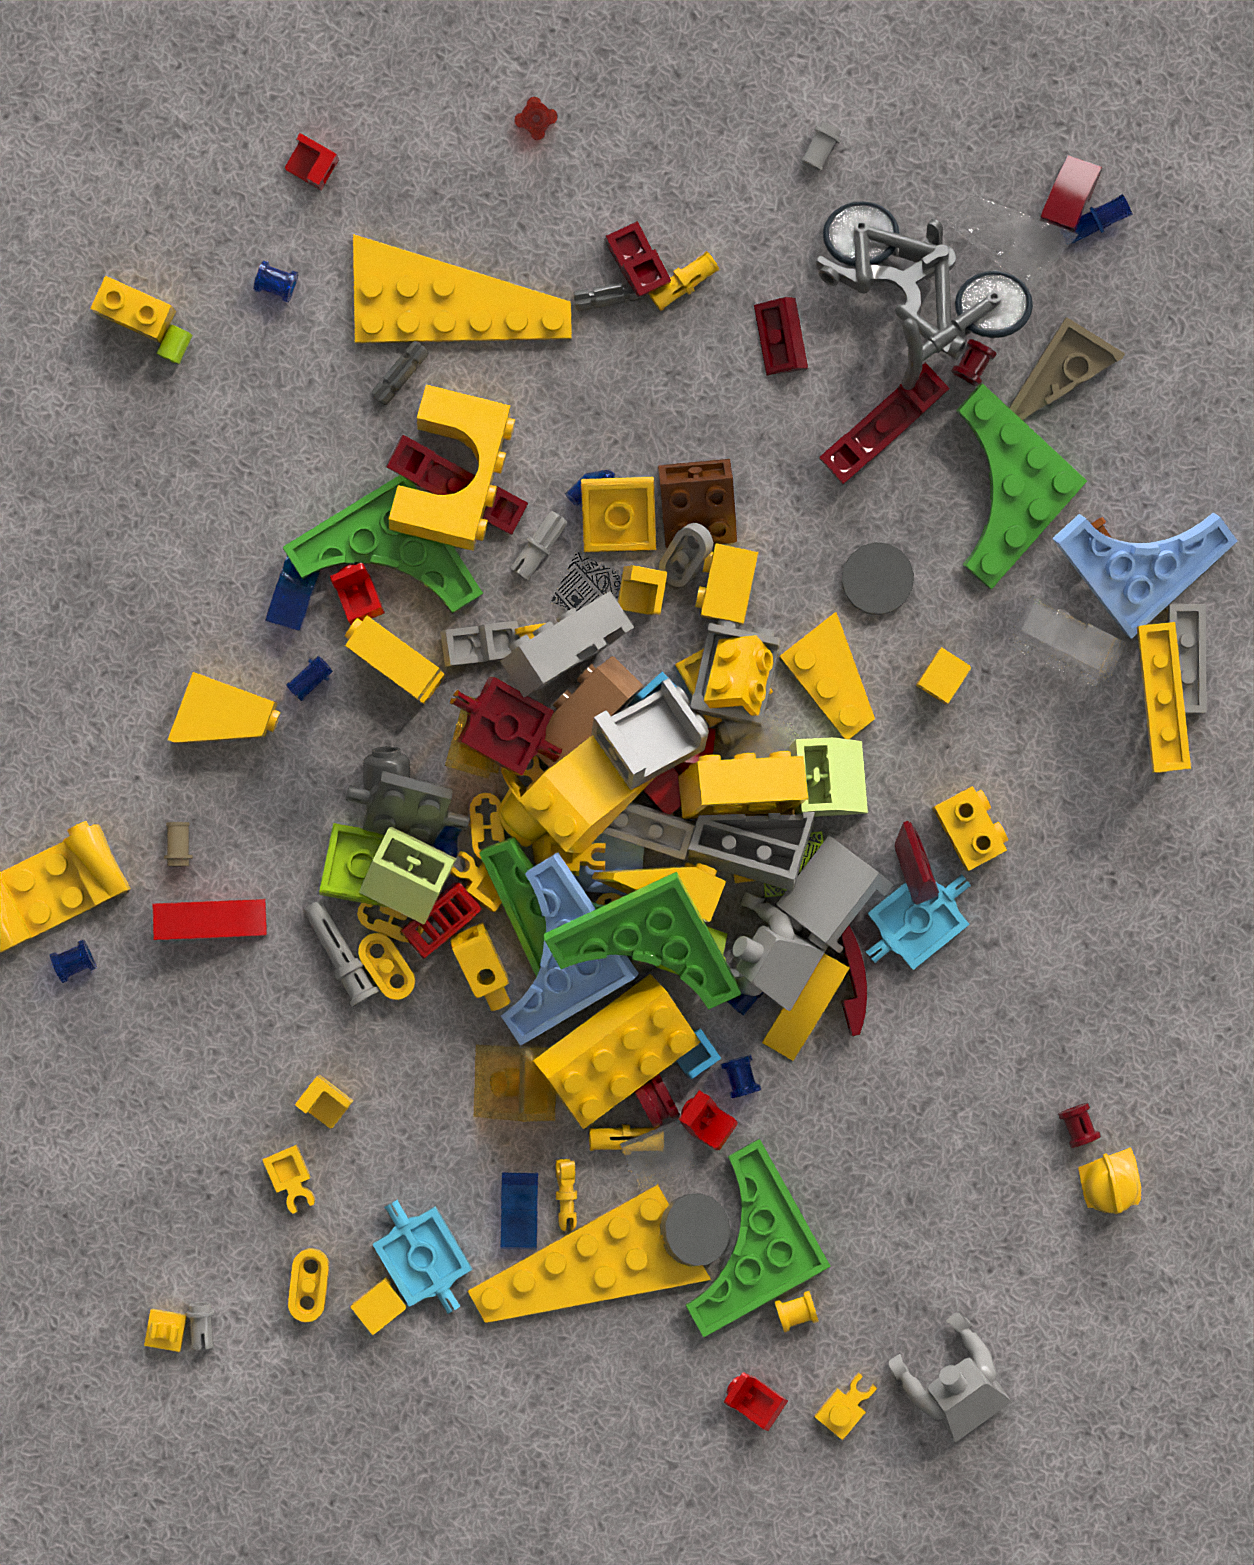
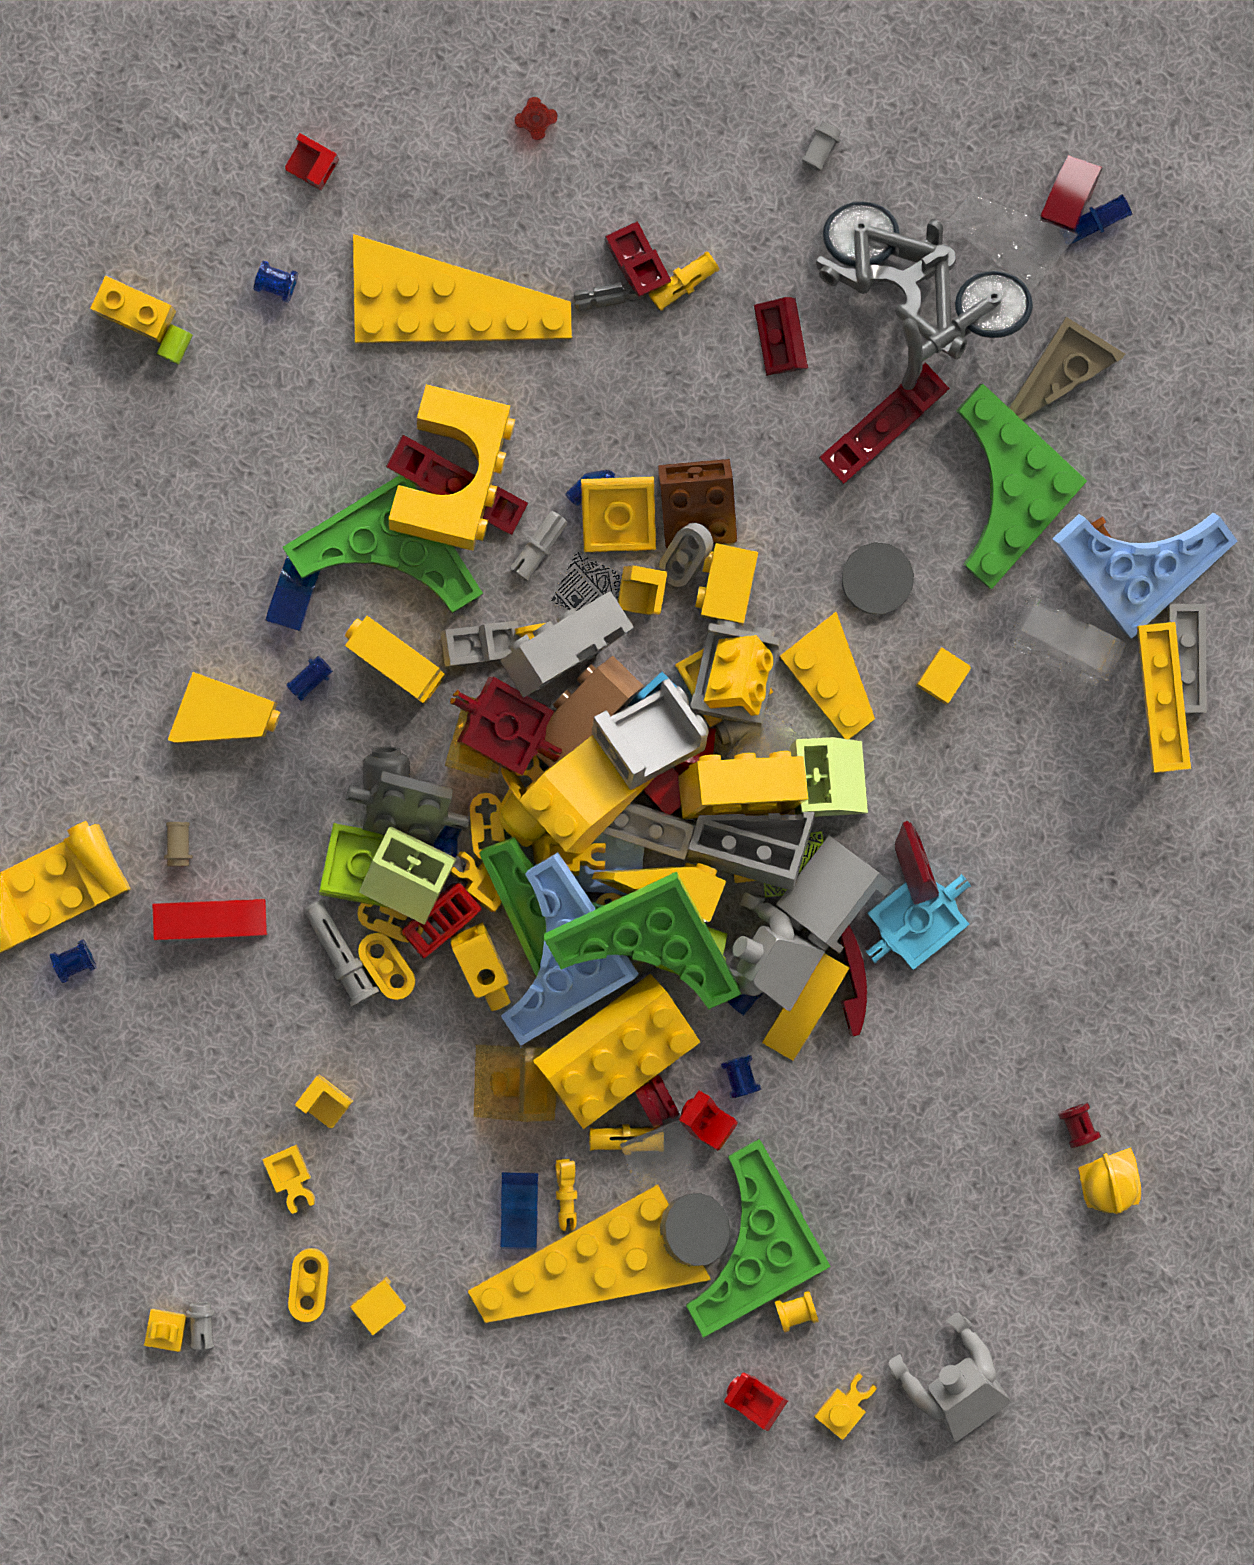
(357, 592): red bracket -> none
(399, 373): dark grey axle -> none
(422, 1256): medium azure plate -> none
(699, 1057): dark azure panel -> none
(970, 827): yellow brick -> none
(974, 362): dark red bush -> none

